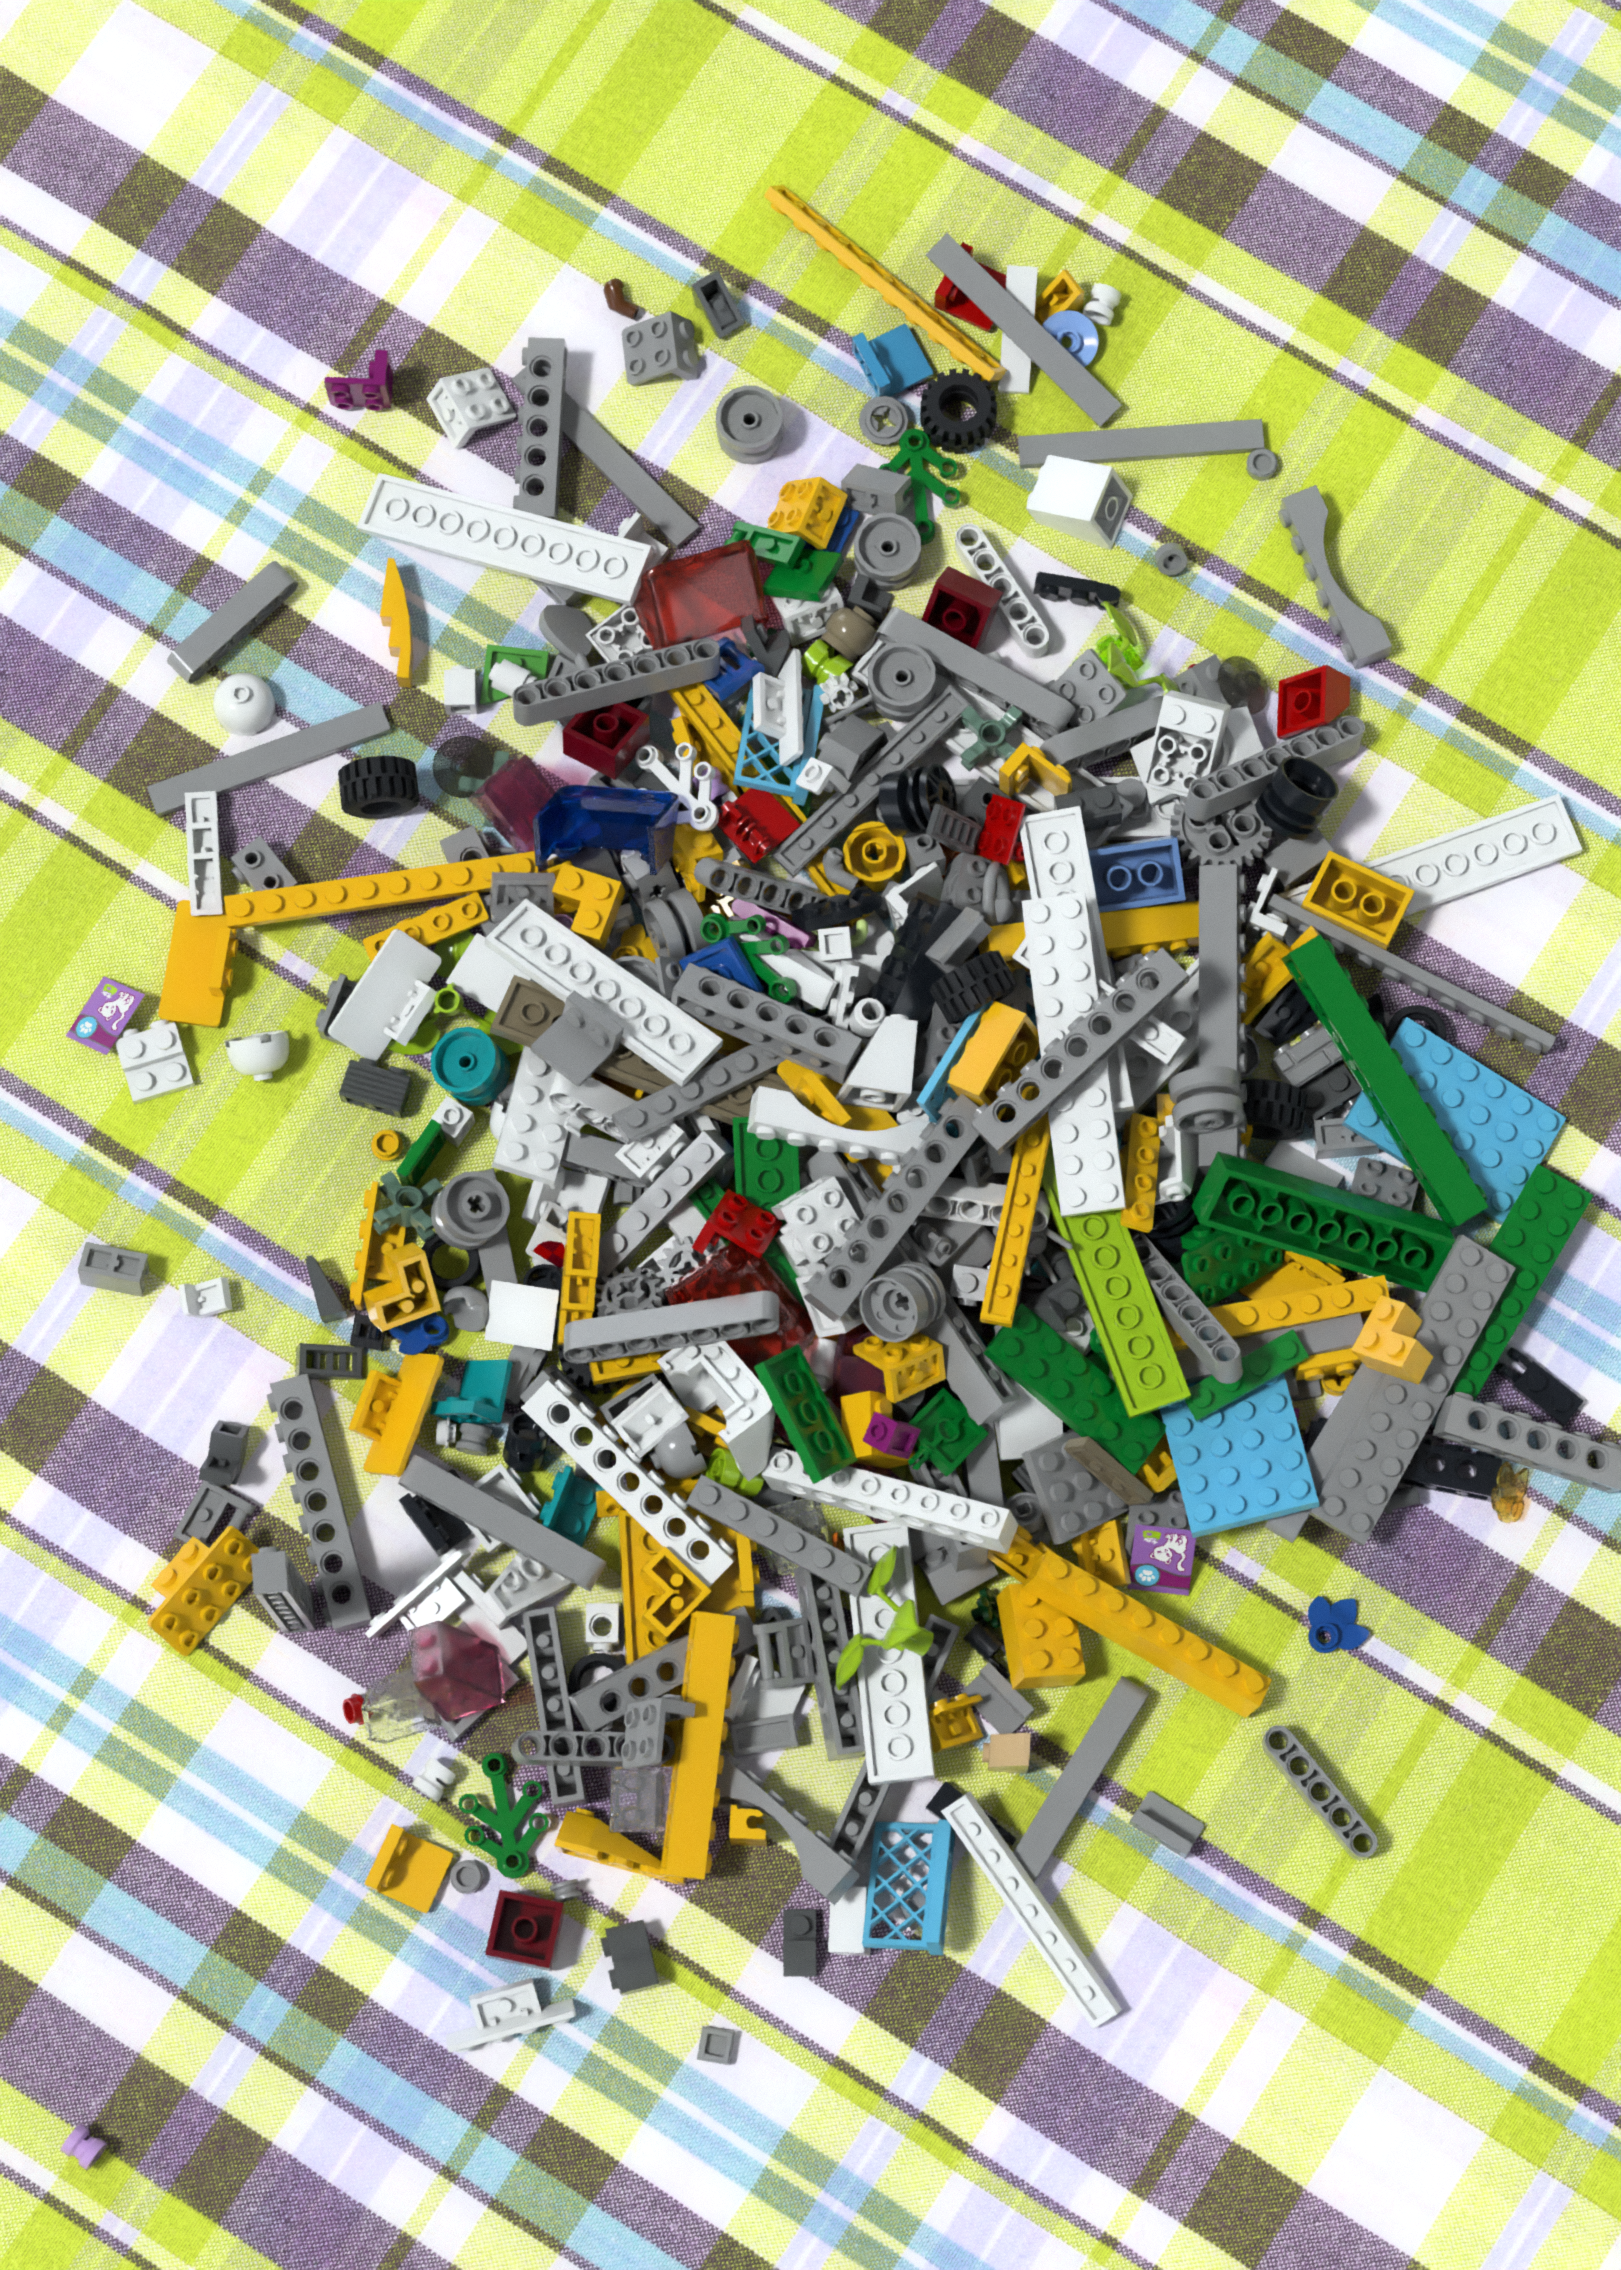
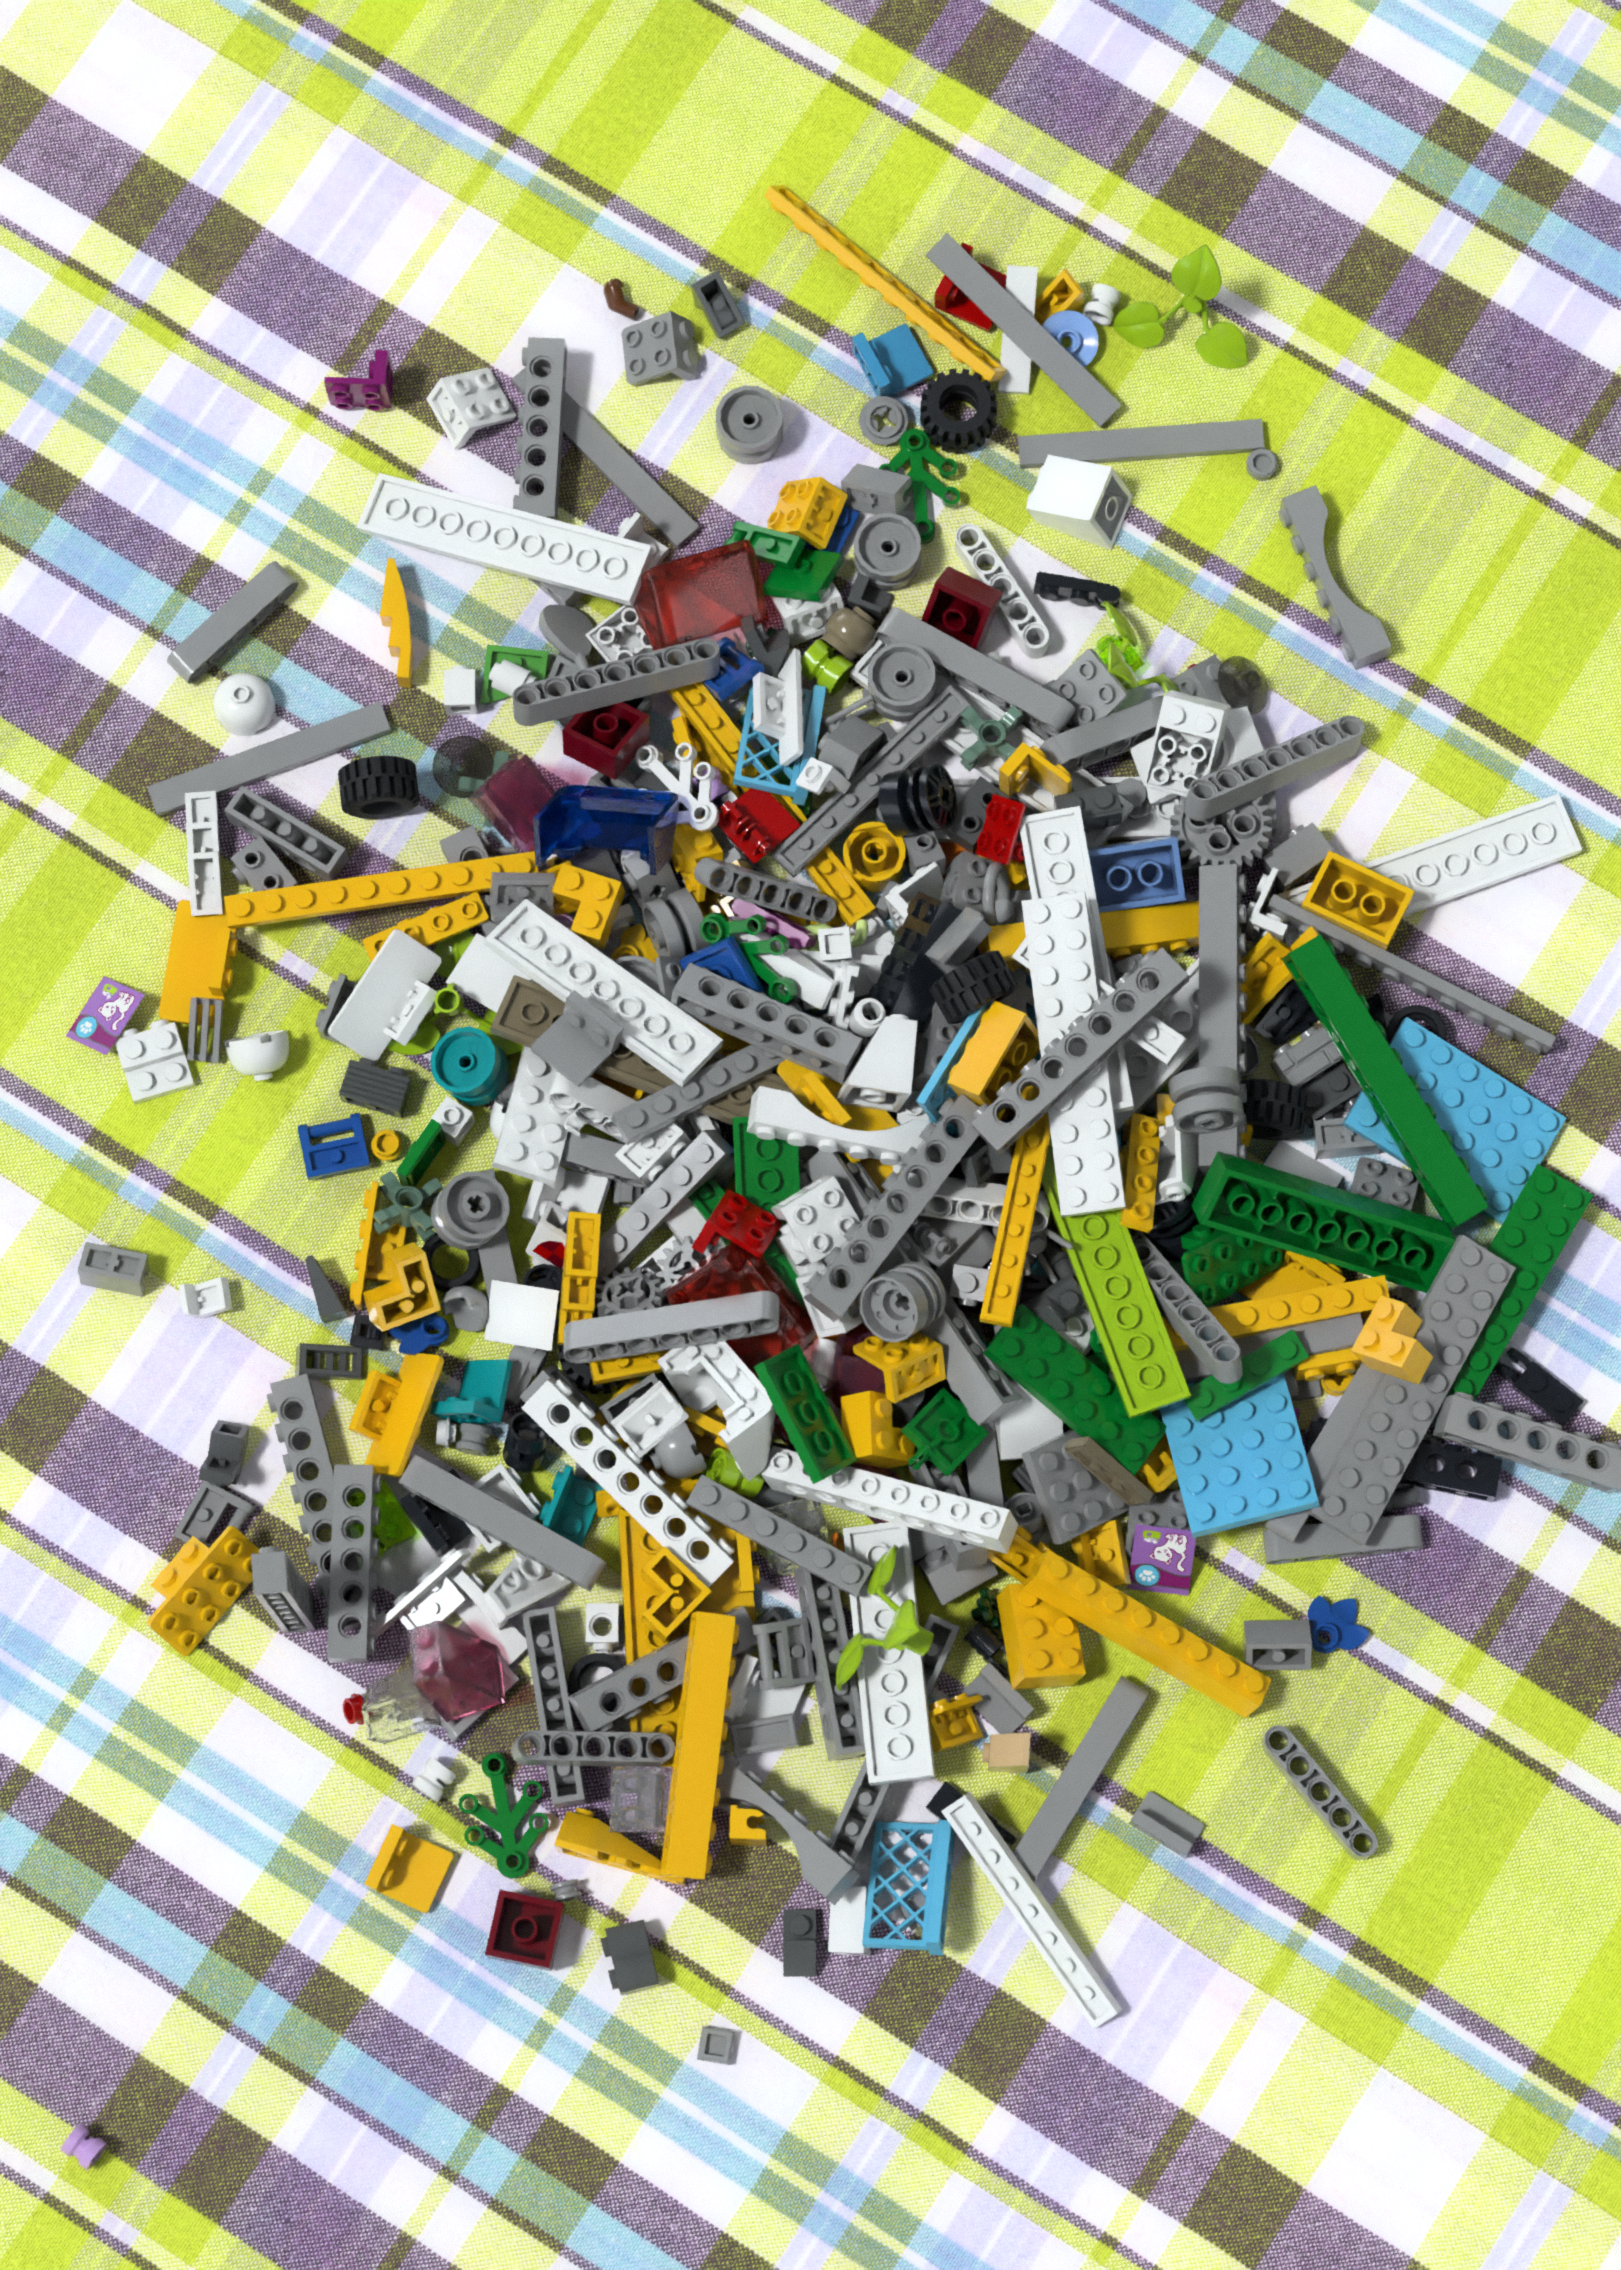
(203, 1056): none -> light grey tile
(286, 834): none -> light grey brick
(334, 1156): none -> blue plate
(347, 1481): none -> light grey brick
(394, 1524): none -> clear neon green bracket
(466, 1877): light grey tile -> none
(508, 2012): white bracket -> none
(646, 1726): light grey bracket -> none
(832, 686): white gear -> none
(835, 871): light grey arm -> none
(837, 909): black hinge -> none
(891, 1435): magenta bracket -> none
(956, 832): dark grey slope -> none
(1171, 558): light grey tile -> none
(1200, 281): none -> lime plant
(1277, 1644): none -> light grey brick
(1297, 798): black wheel -> none
(1311, 700): red slope -> none
(1322, 1542): none -> light grey beam
(1509, 1493): clear yellow plate -> none

